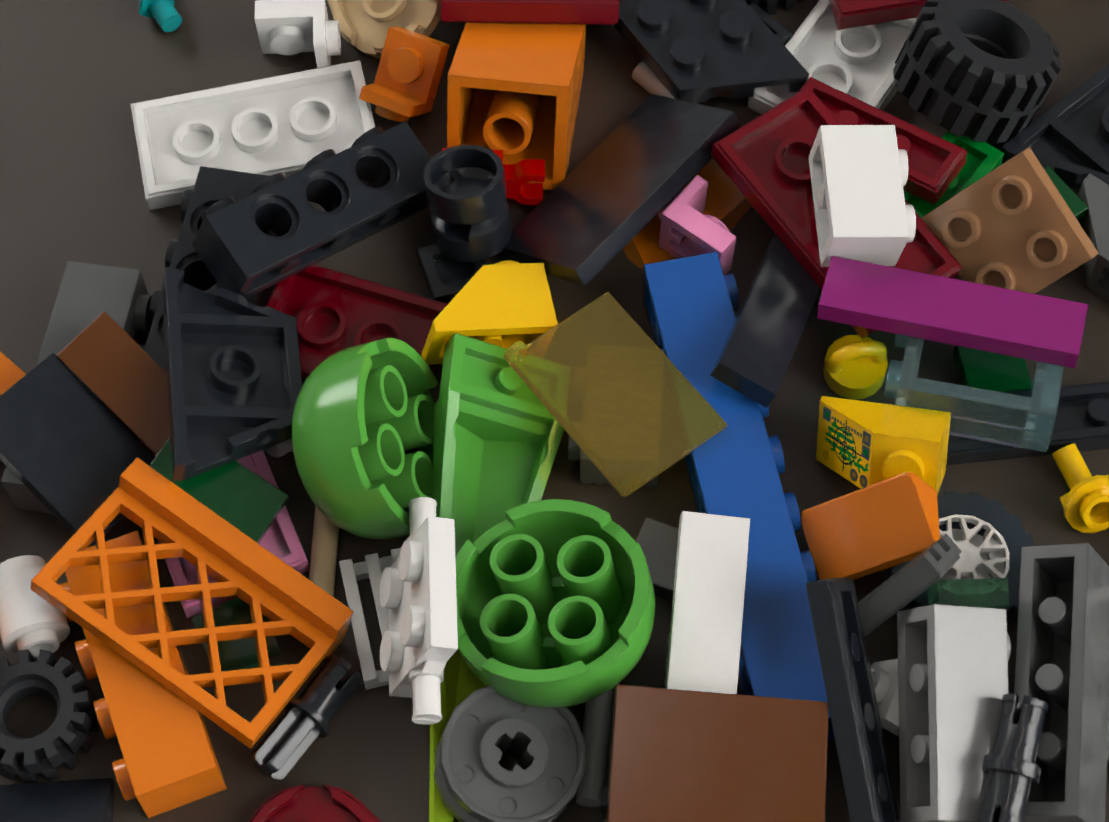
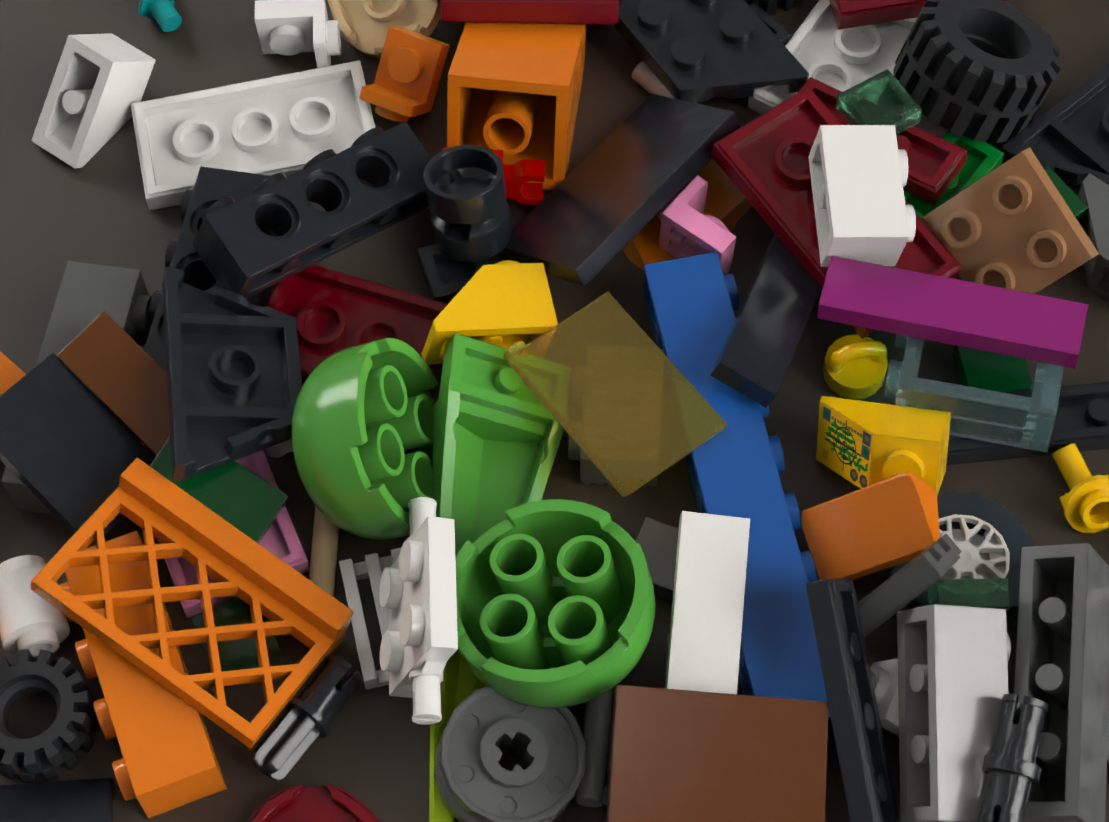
(91, 96): none -> white slope
(879, 102): none -> clear green tile

